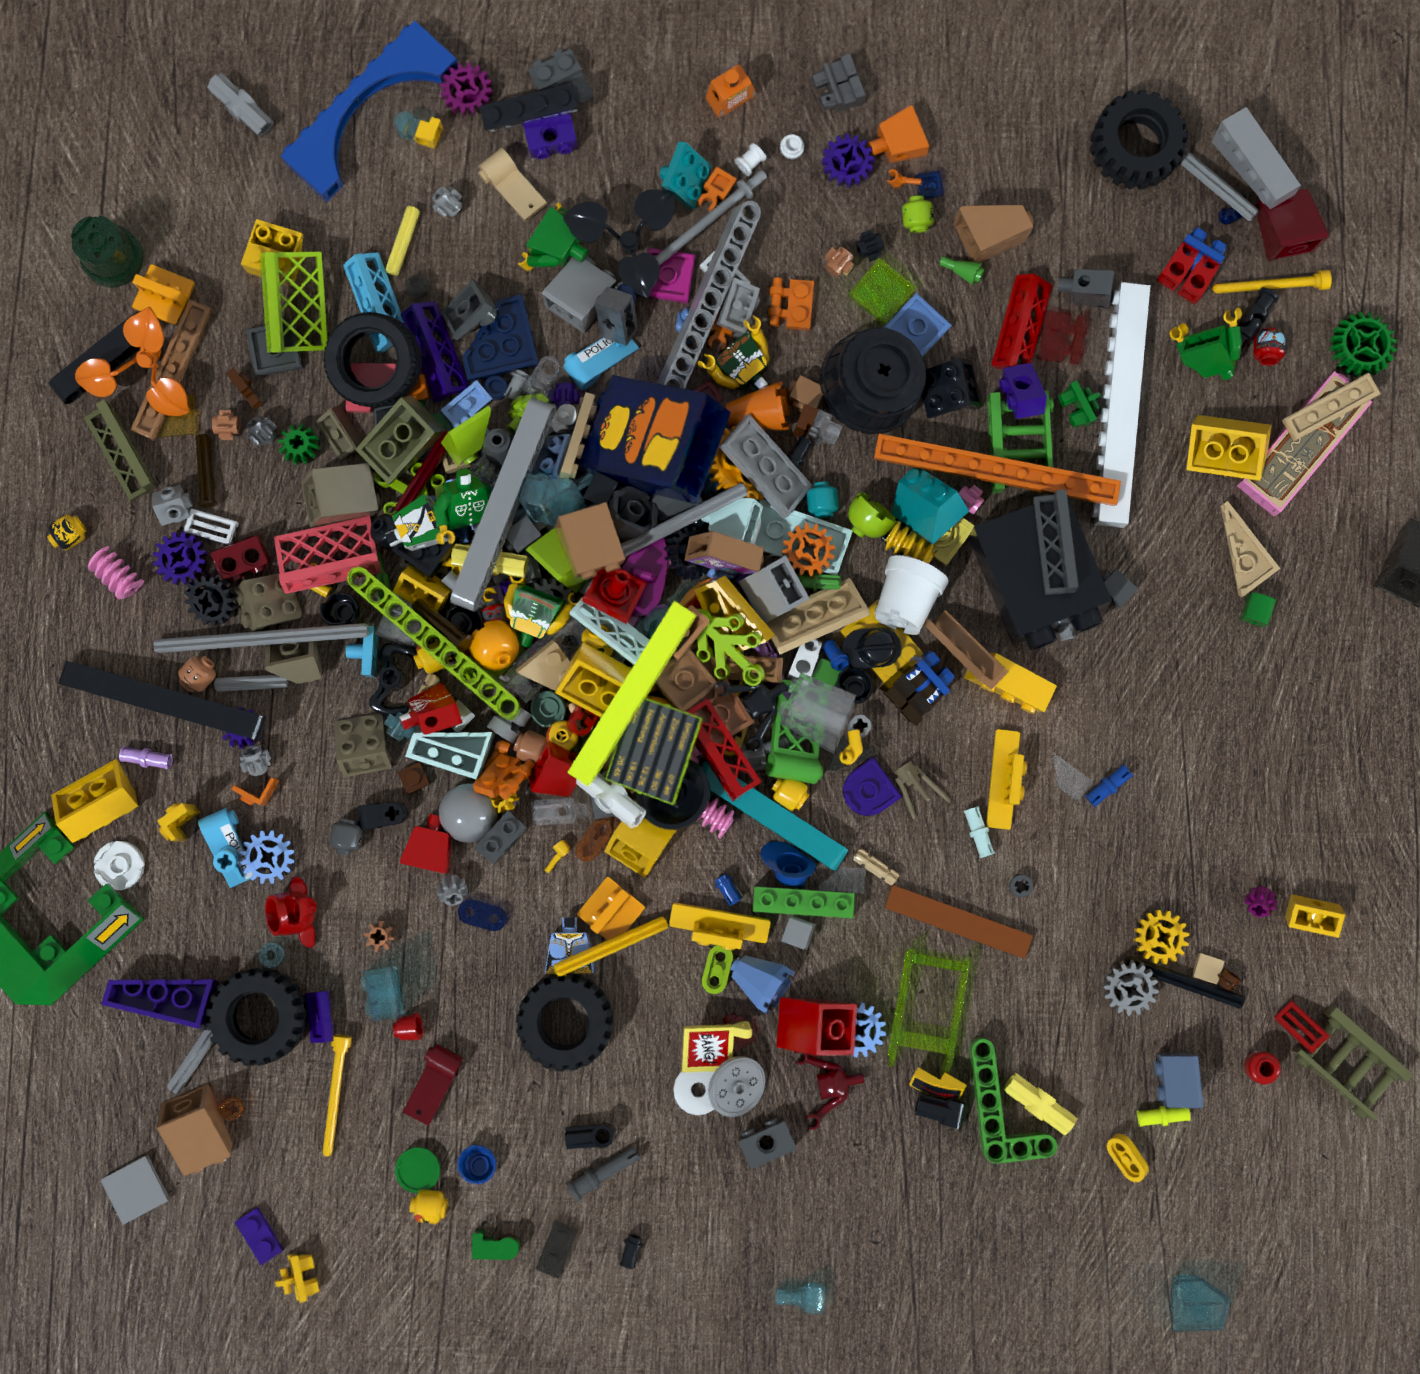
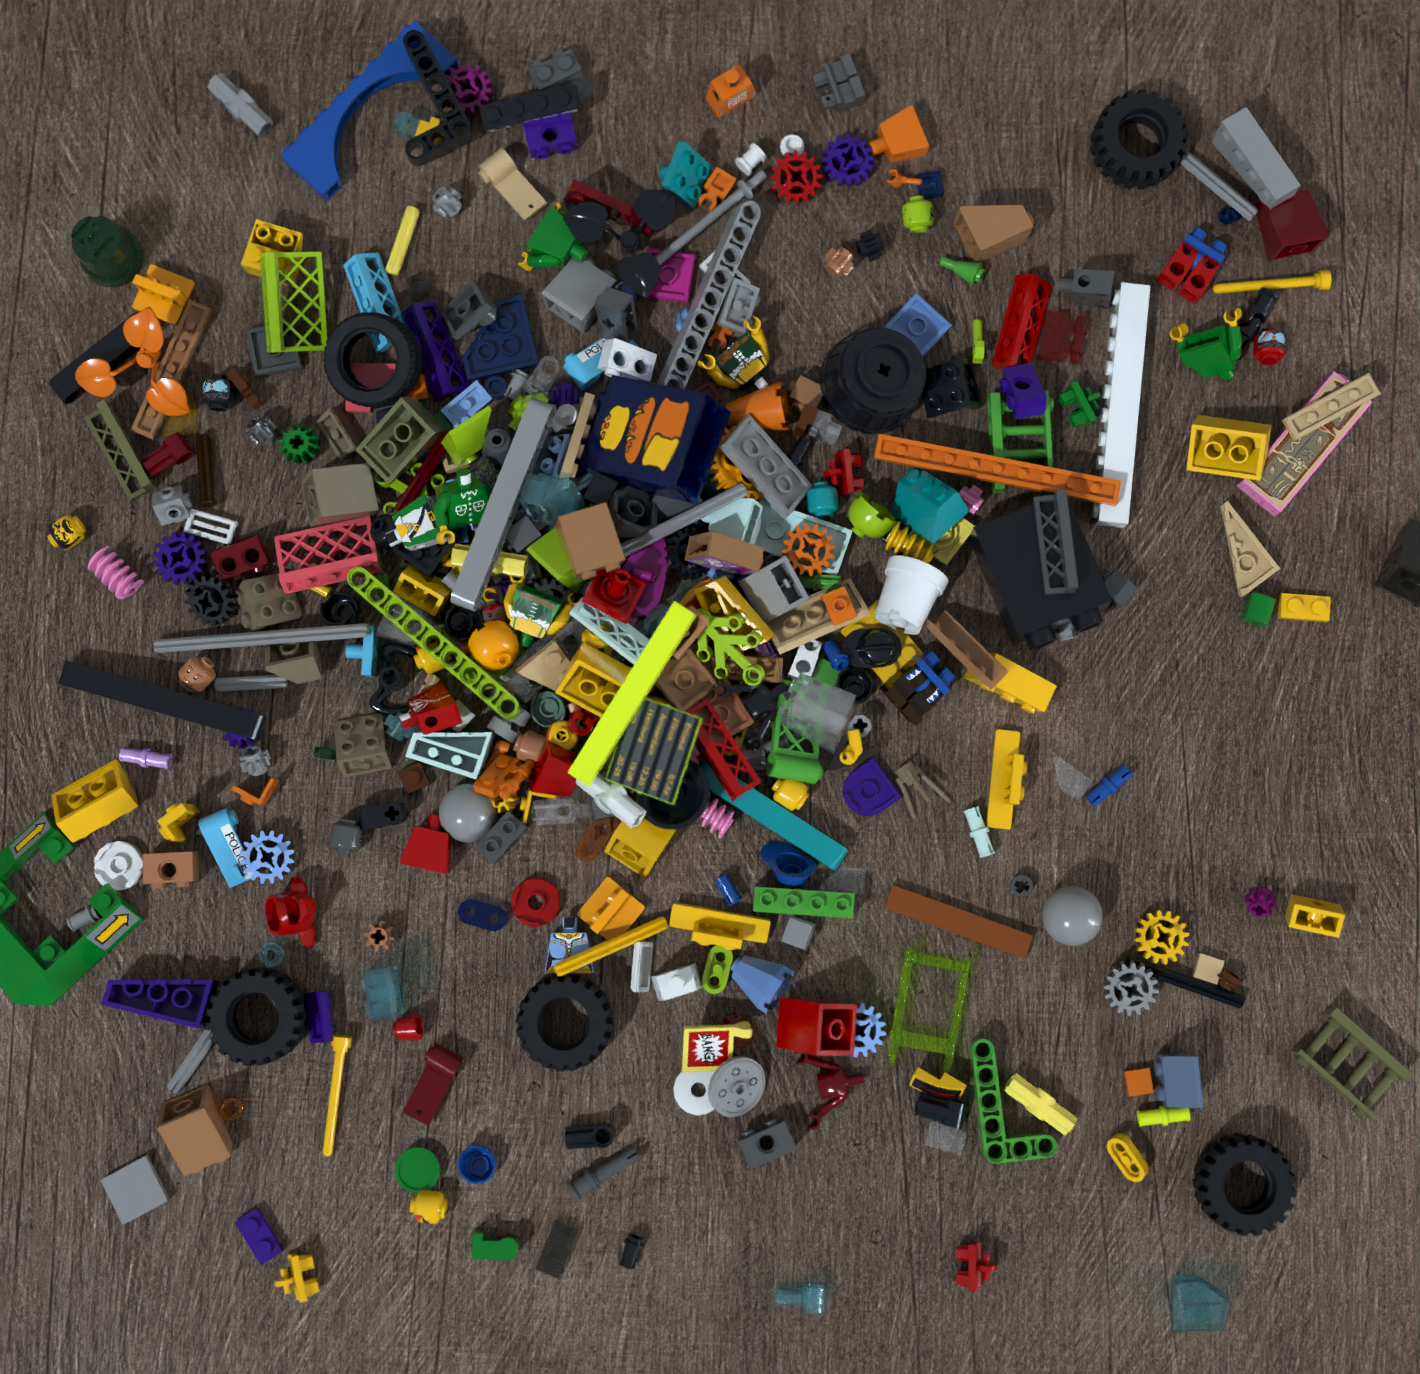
(83, 918): none -> light grey pin
(156, 865): none -> nougat brick
(173, 451): none -> dark red piece
(218, 393): none -> head
(226, 424): nougat gear -> none
(233, 856): medium azure bush -> none
(324, 753): none -> clear green tile
(440, 100): none -> black beam
(442, 625): dark brown axle -> none
(452, 890): light grey gear -> none
(521, 898): none -> red tile
(525, 802): none -> yellow bracket
(562, 849): yellow hand -> none
(616, 210): none -> dark red wing
(628, 356): none -> white brick
(641, 966): none -> white tile
(677, 982): none -> white torso
(787, 168): none -> red gear
(799, 304): orange plate -> none
(839, 606): none -> orange bracket
(842, 474): none -> red hips
(876, 866): tan axle -> none
(882, 291): clear neon green plate -> none
(945, 1138): none -> clear bracket
(973, 1277): none -> red hips
(978, 343): none -> lime bar
(1072, 915): none -> light grey piece
(1138, 1081): none -> orange tile
(1269, 1071): red head -> none
(1276, 1193): none -> black tyre
(1304, 607): none -> yellow plate
(1317, 1042): red tile -> none
(1378, 331): green gear -> none

